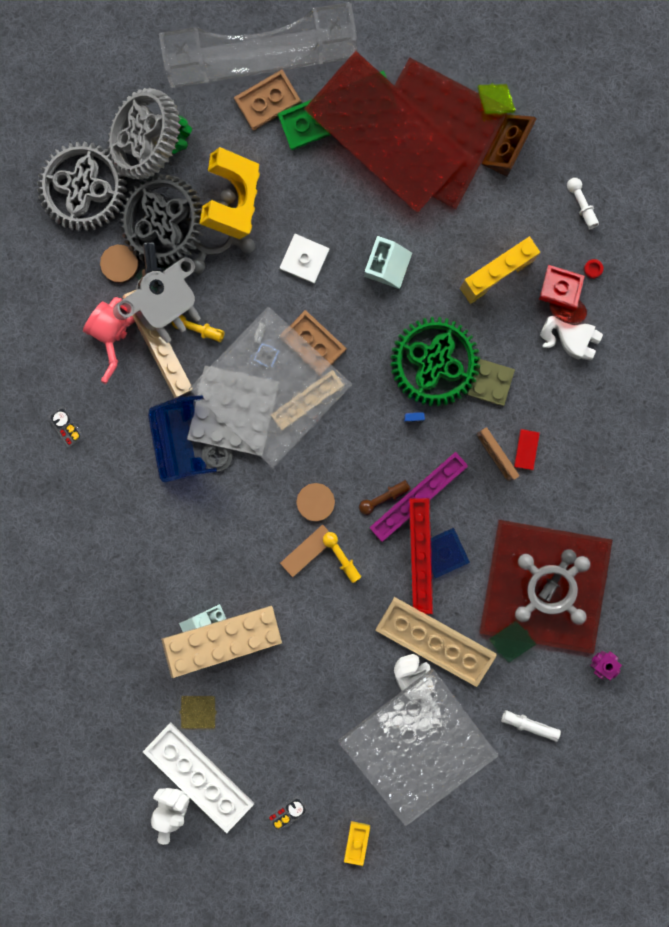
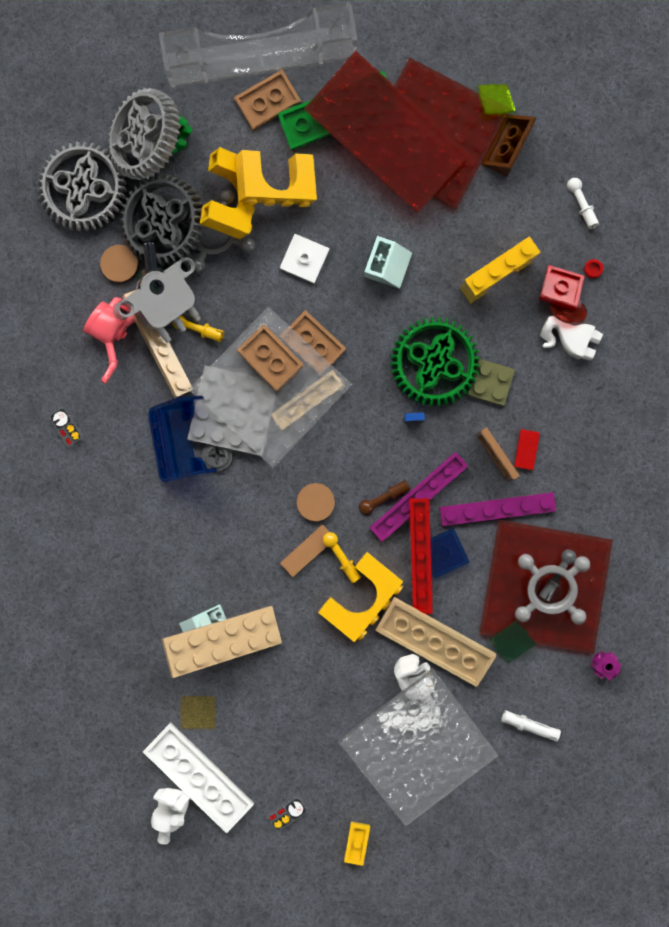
(254, 188): none -> yellow arch
(270, 358): none -> medium nougat tile
(352, 623): none -> yellow arch
(497, 509): none -> magenta plate

